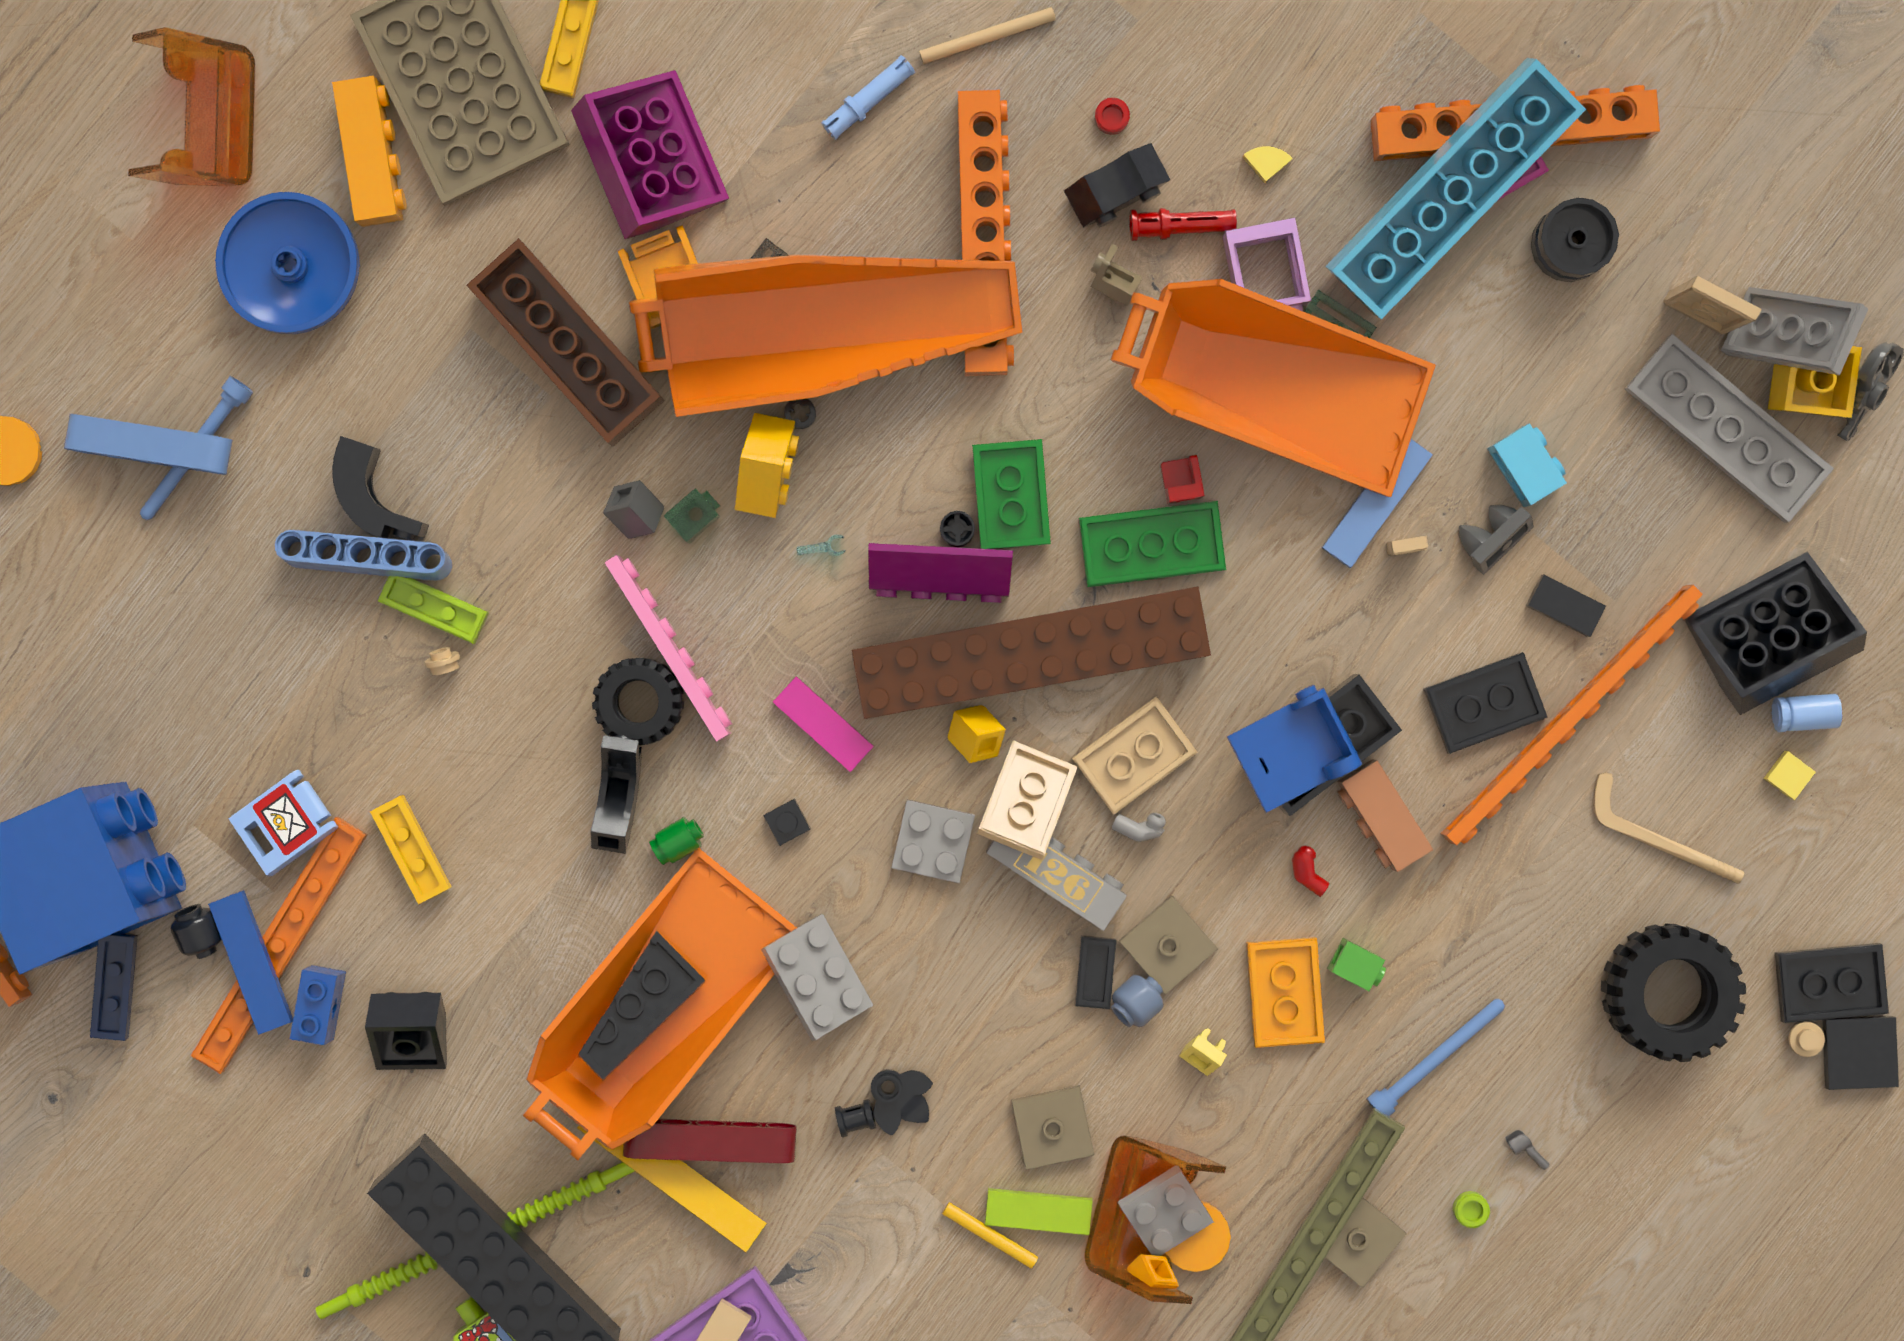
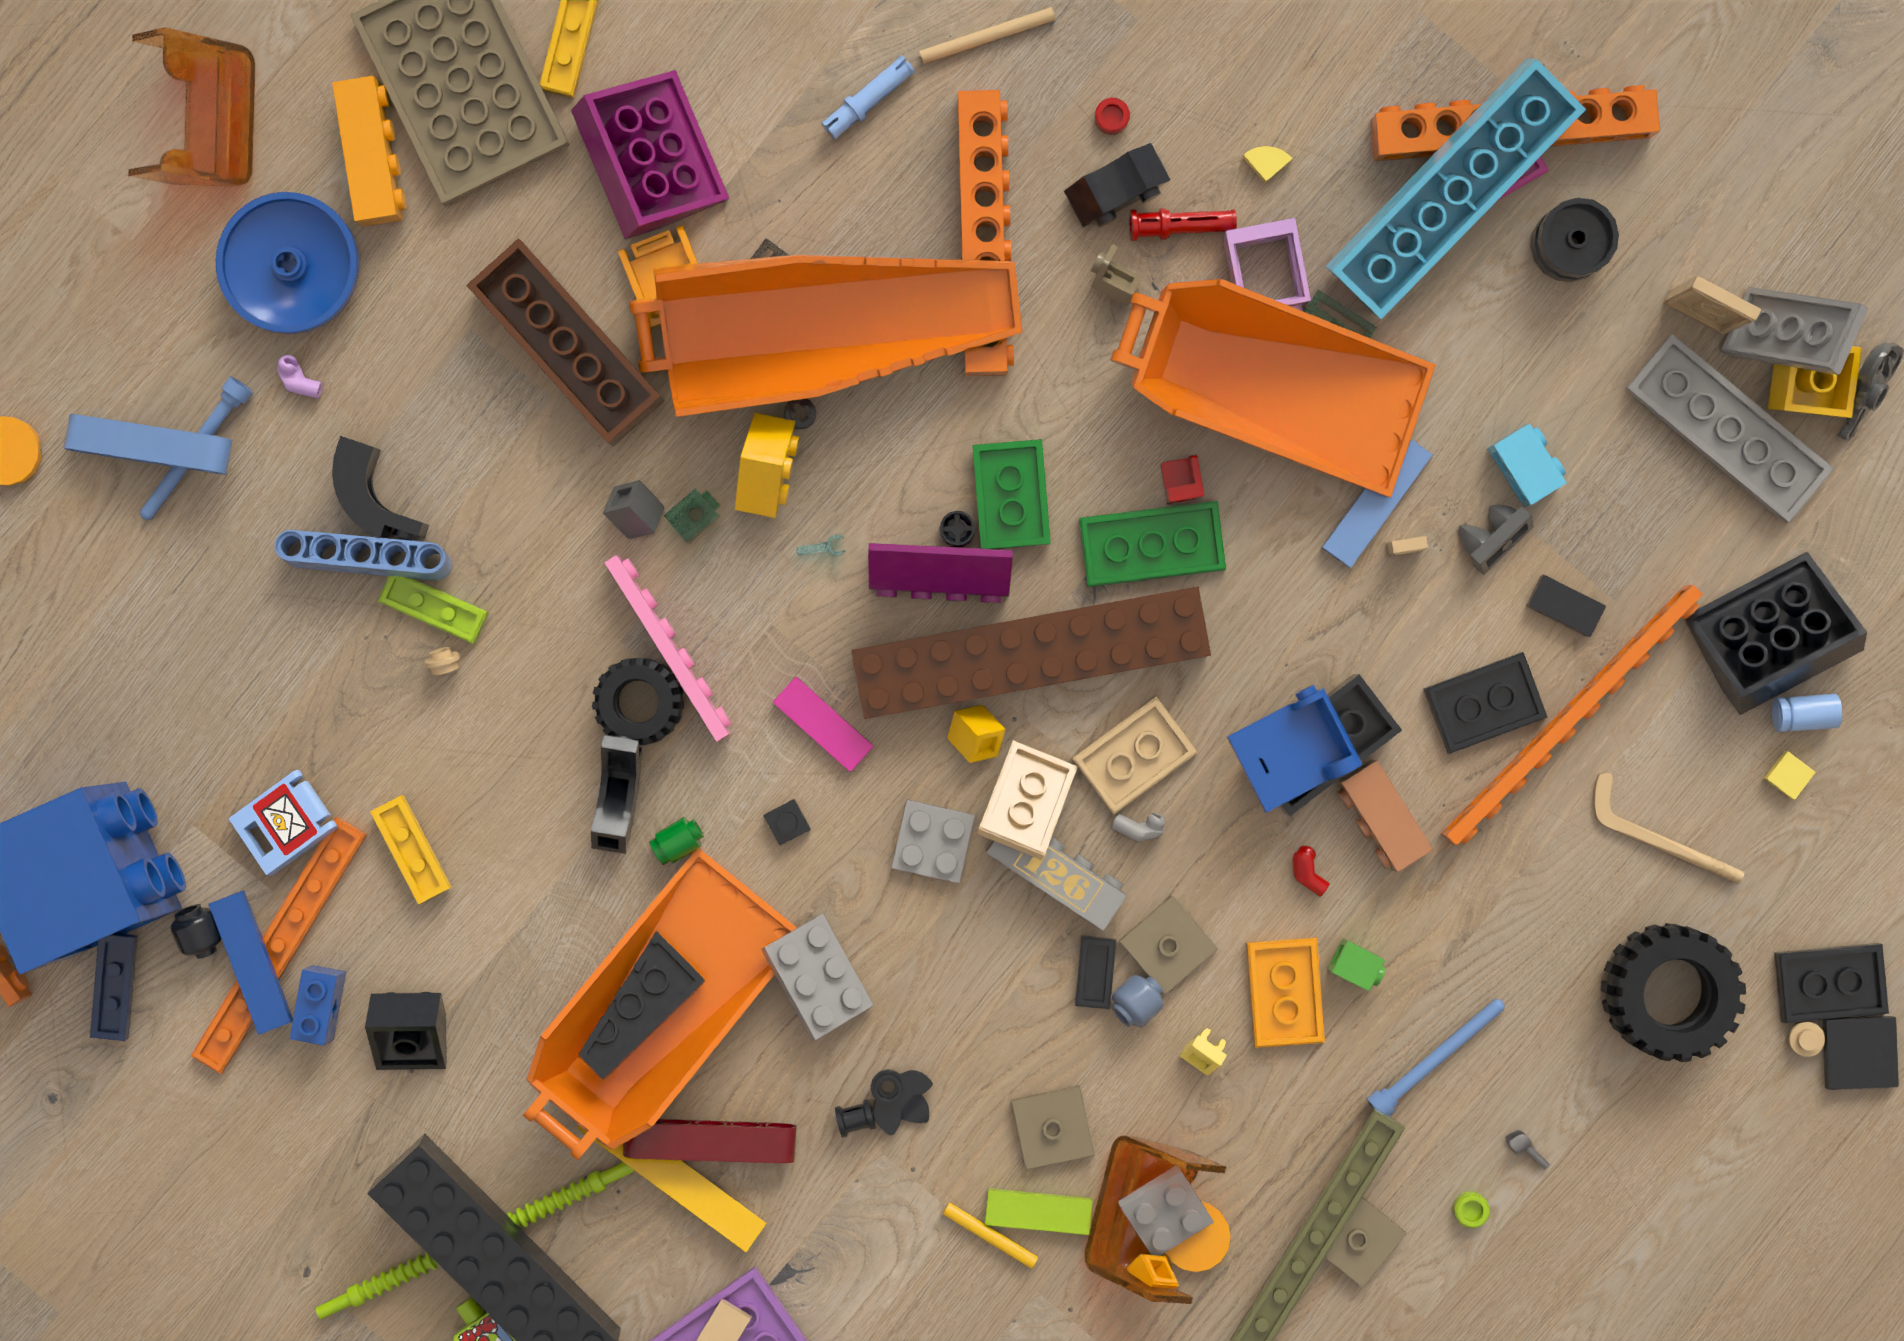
(294, 379): none -> lavender arm

